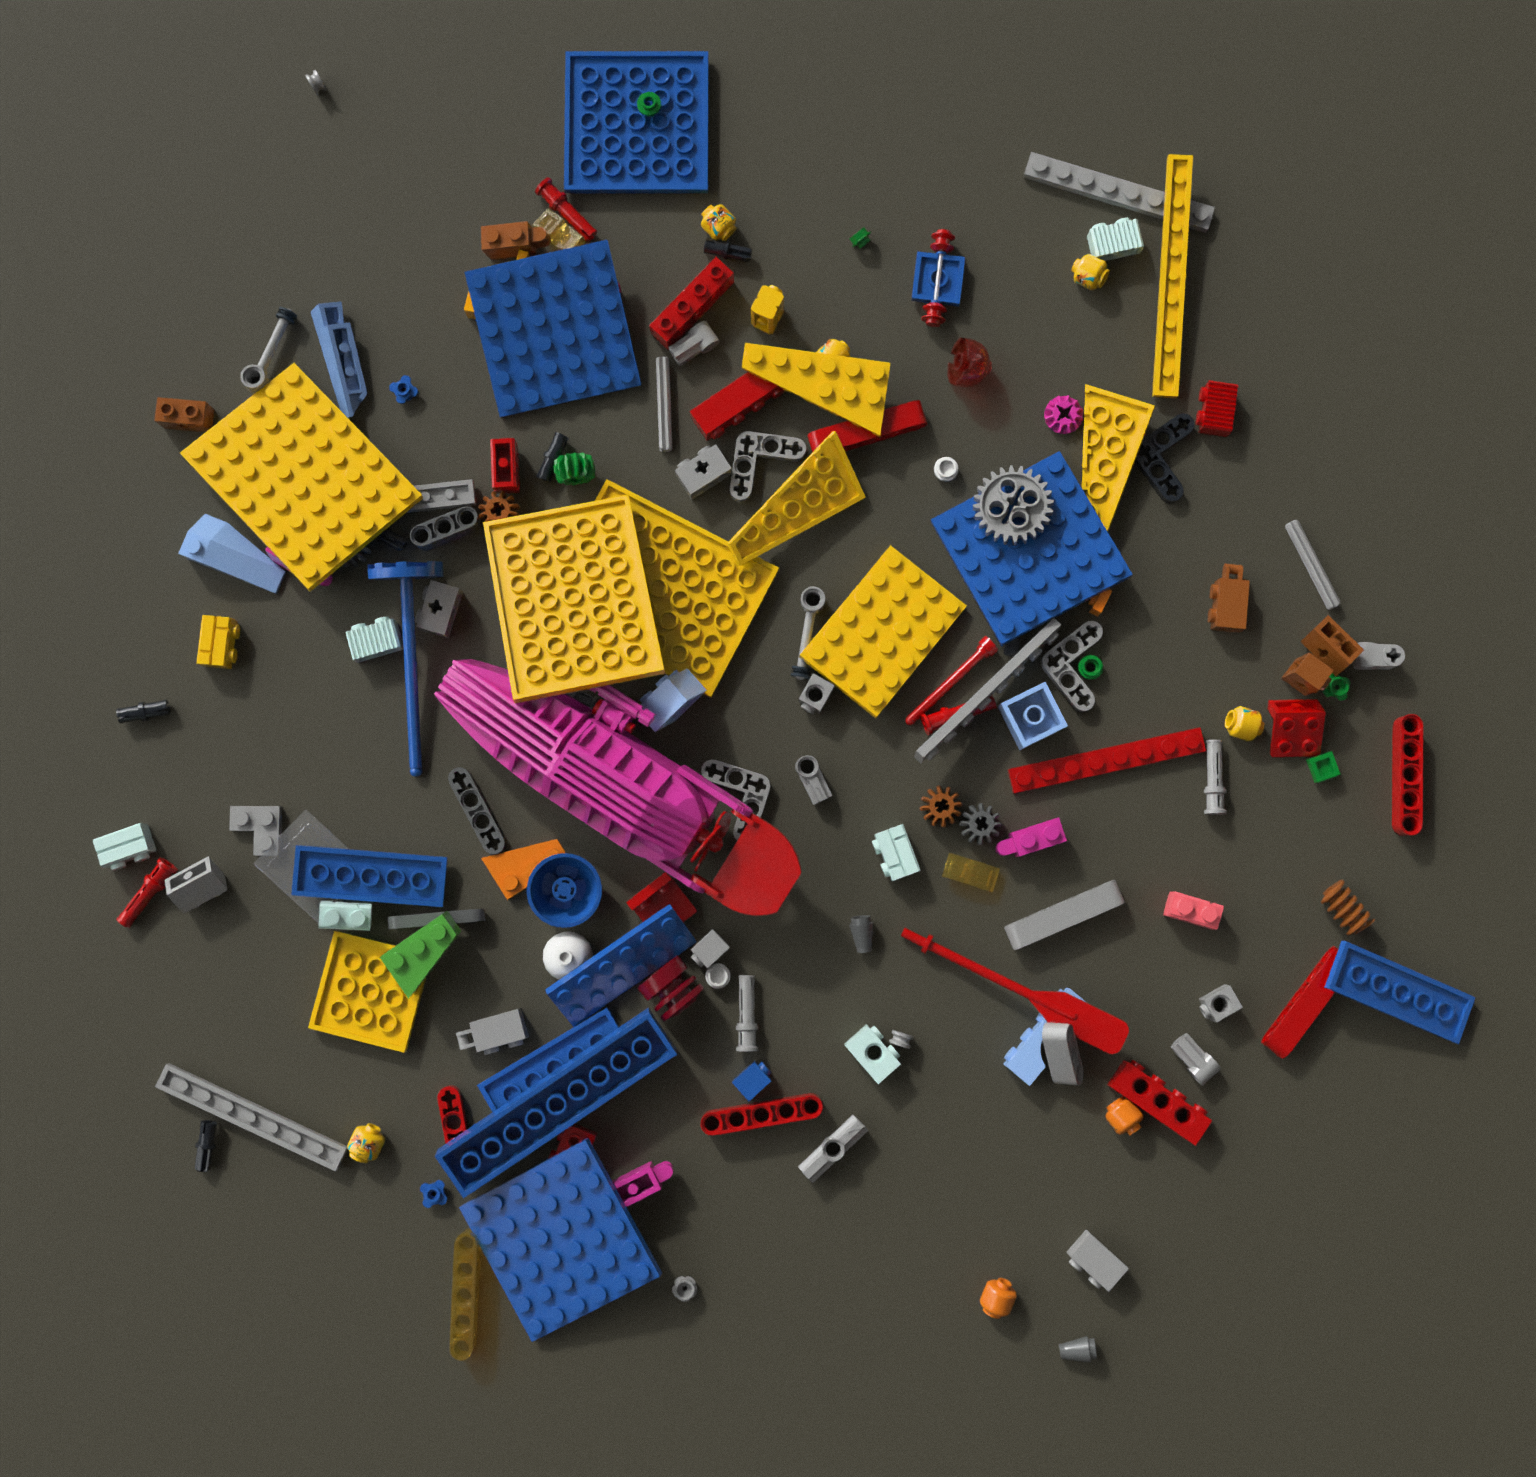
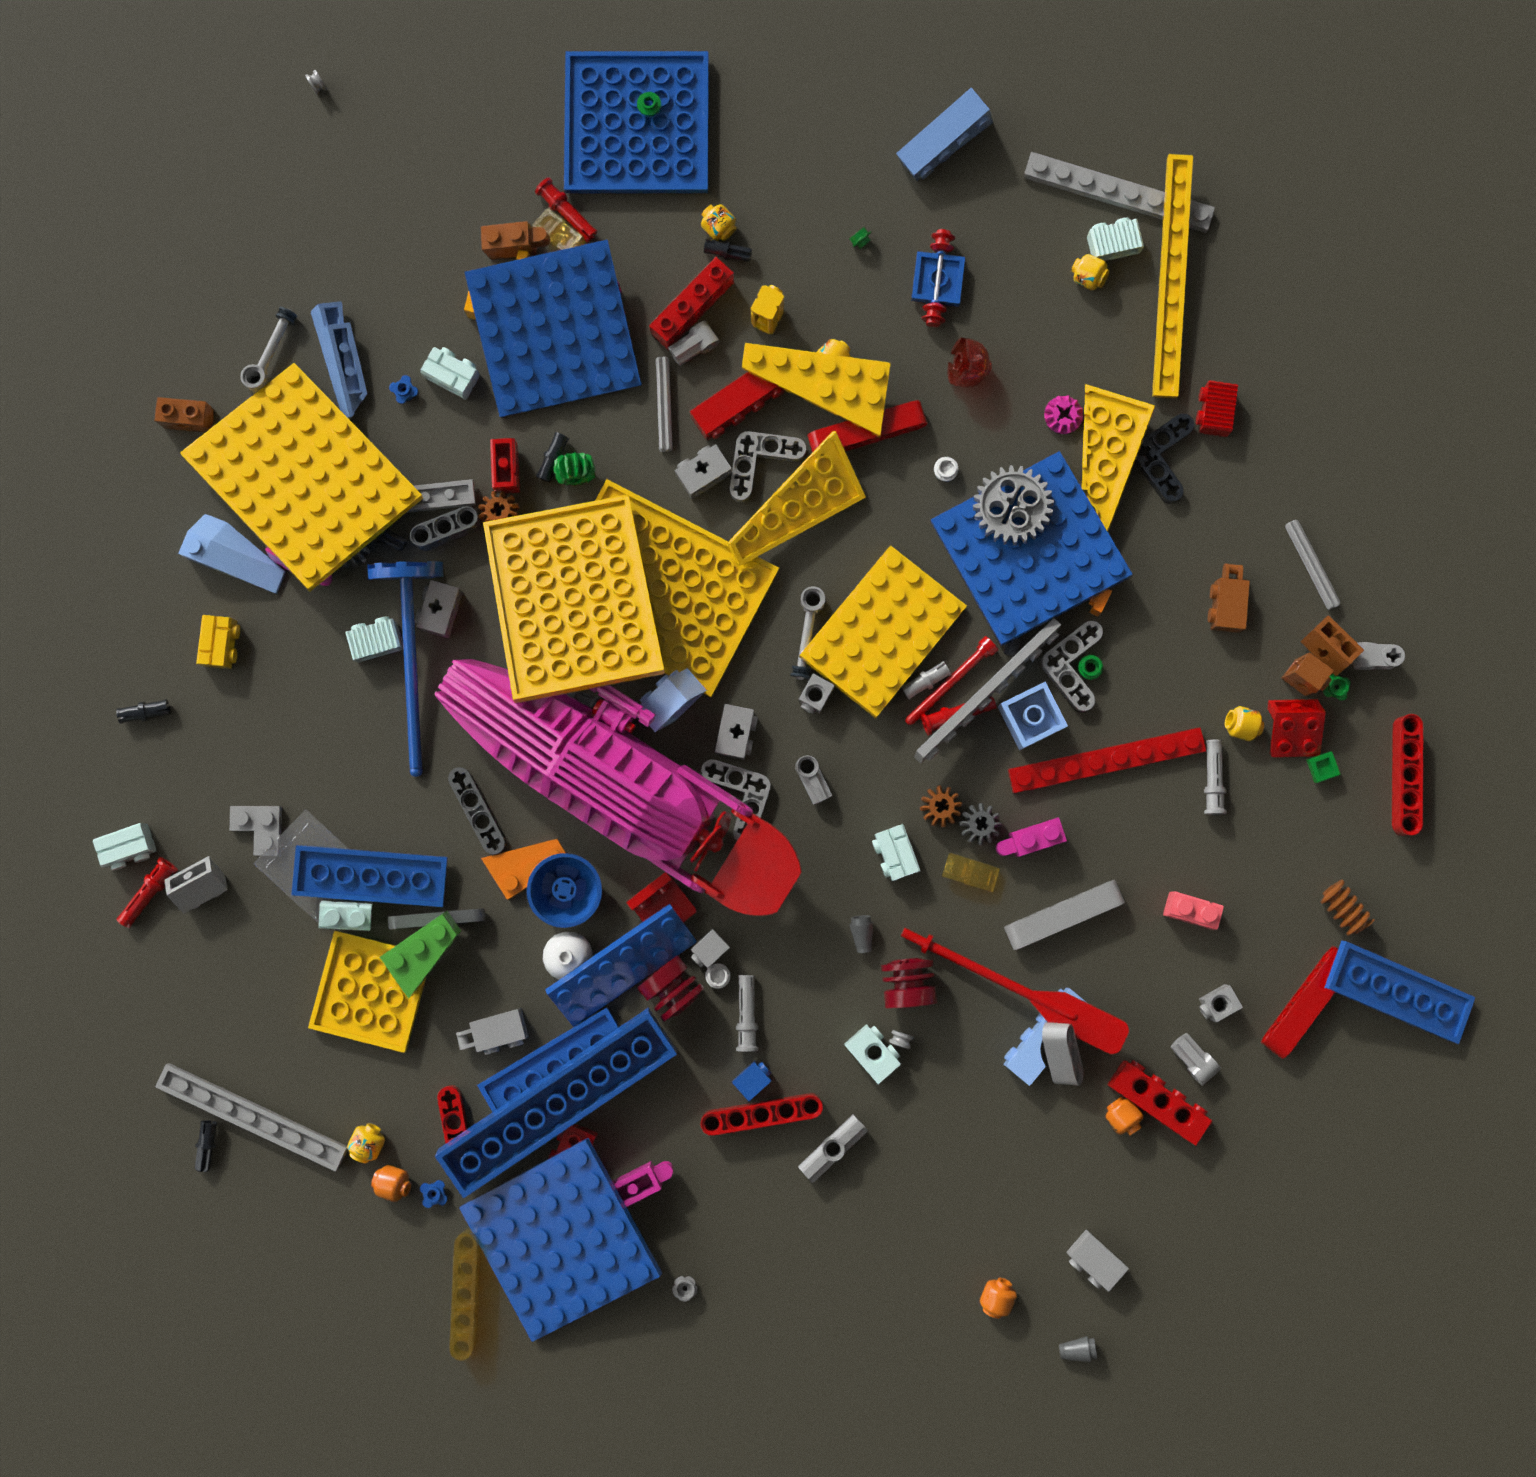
(391, 1183): none -> orange head
(450, 372): none -> light aqua brick
(726, 743): none -> light grey brick
(909, 983): none -> dark red wheel
(926, 680): none -> light grey pin
(945, 135): none -> medium blue wedge

